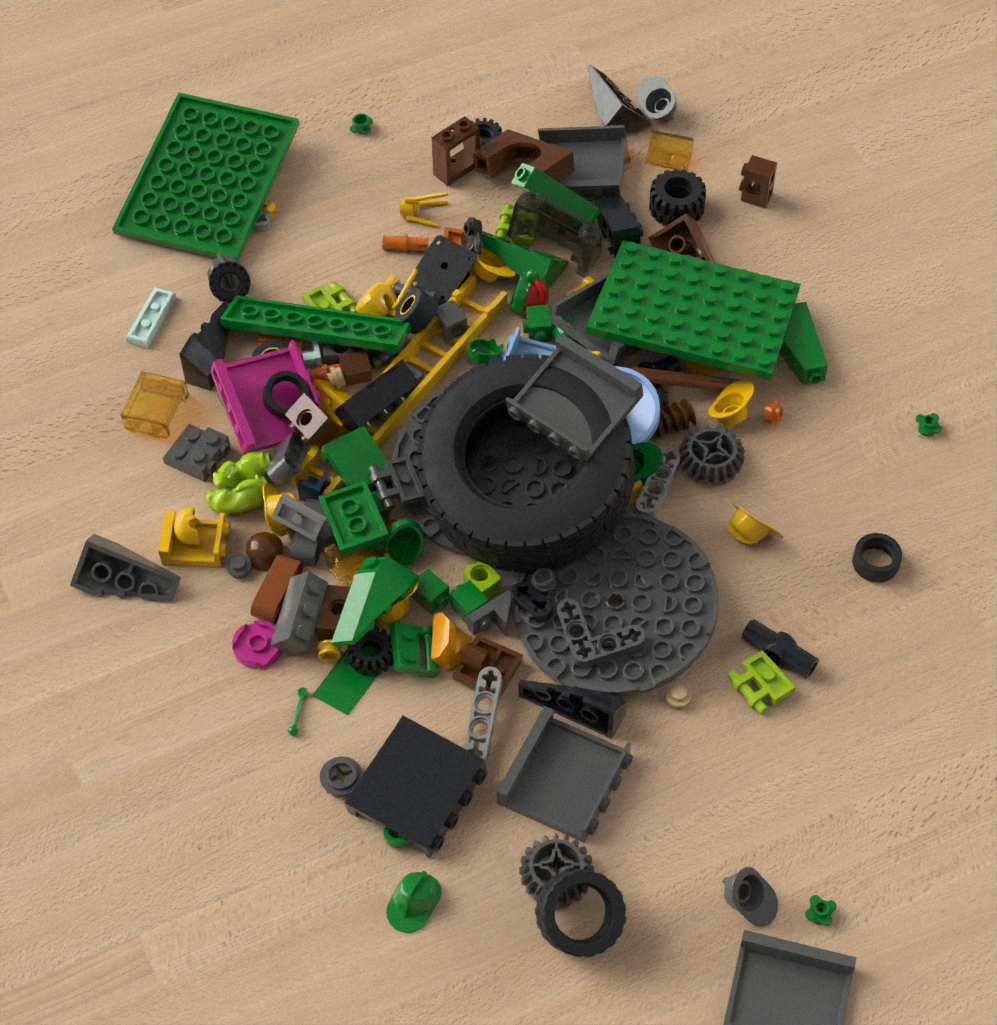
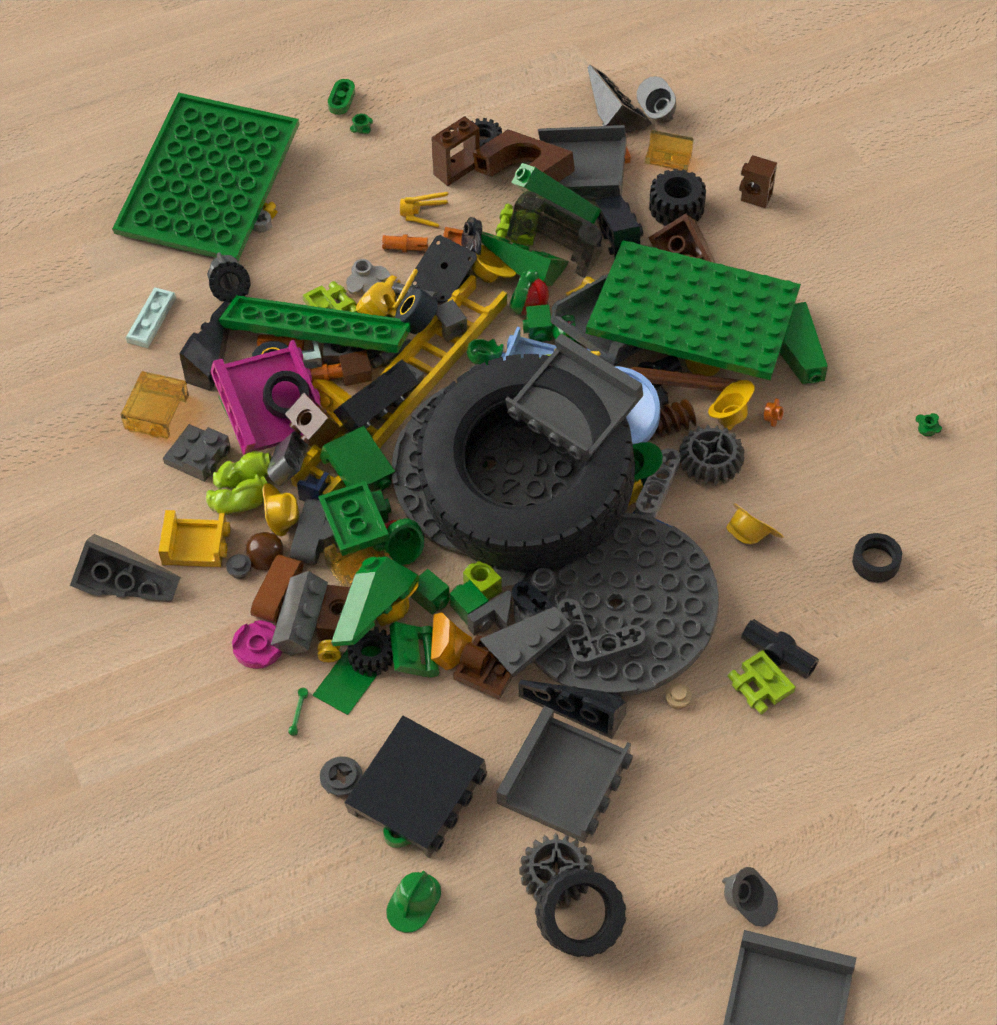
(185, 527): yellow hair -> none
(299, 517): light grey plate -> none
(336, 377): tan plate -> none
(341, 96): none -> green plate
(365, 275): none -> light grey plate
(404, 481): dark grey plate -> none
(486, 717): light grey beam -> none
(526, 640): none -> dark grey wing
(817, 917): green plate -> none

